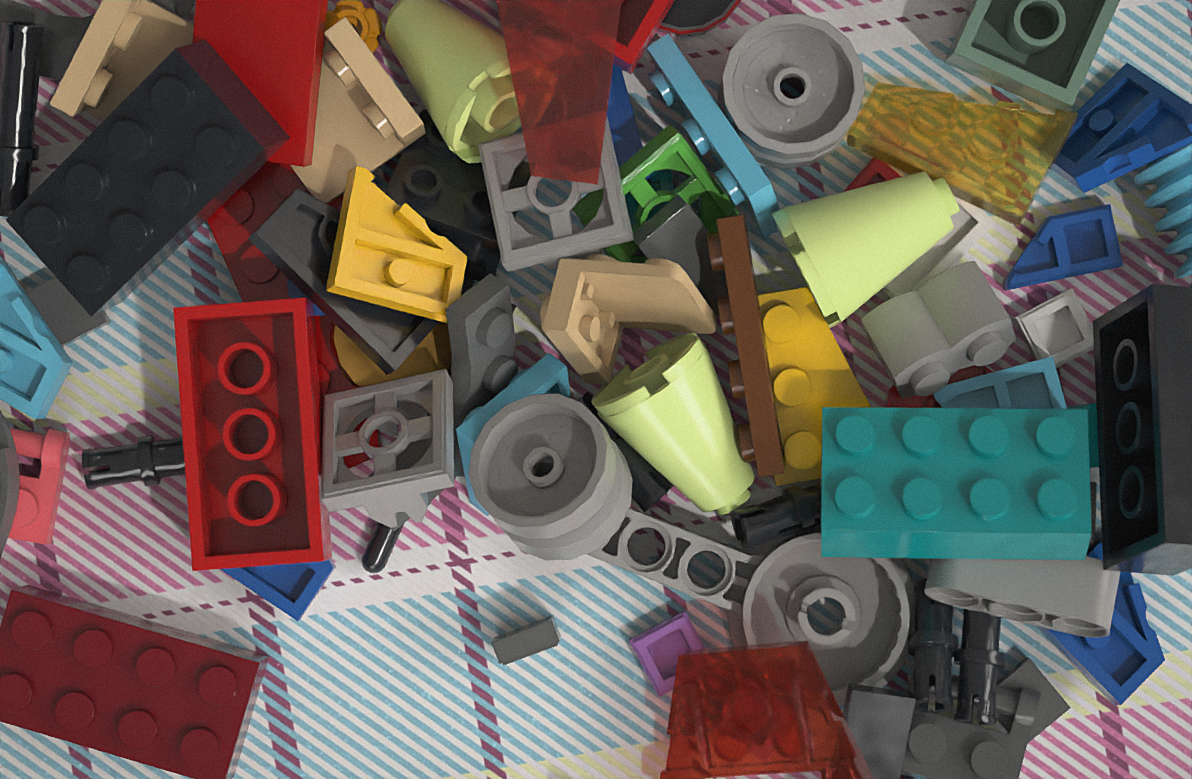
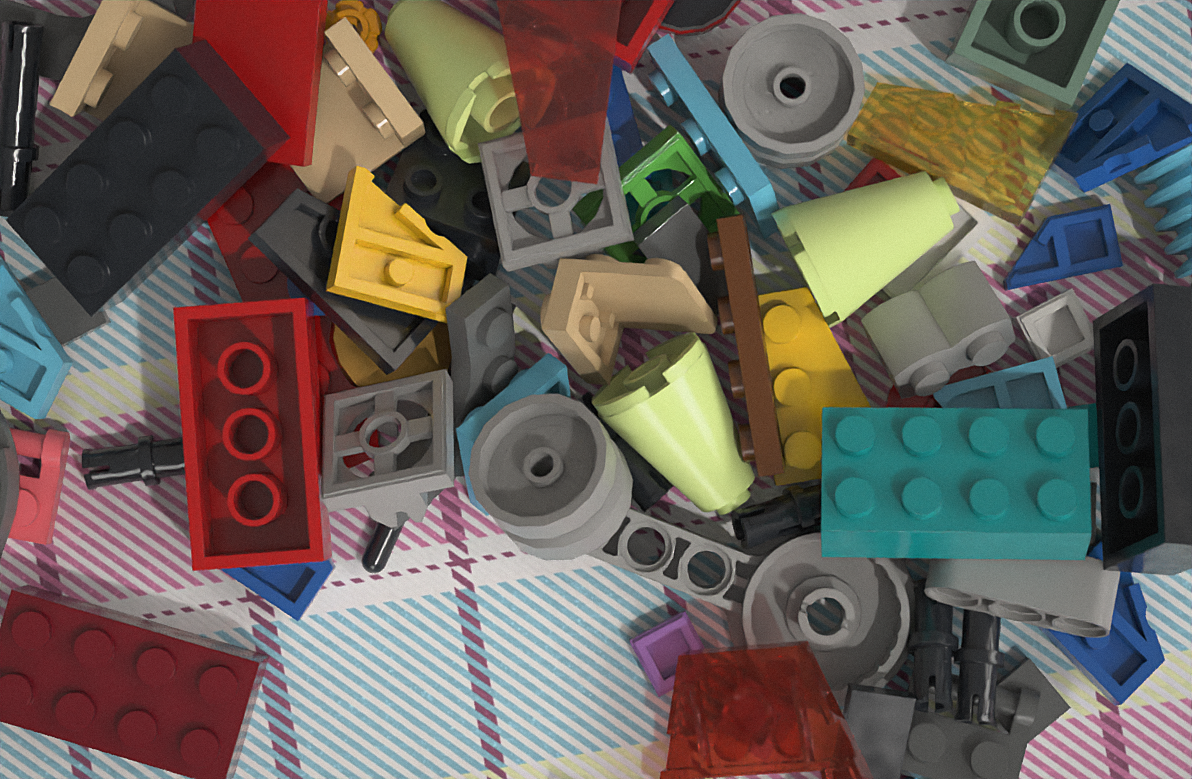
(526, 640): dark grey tile -> none

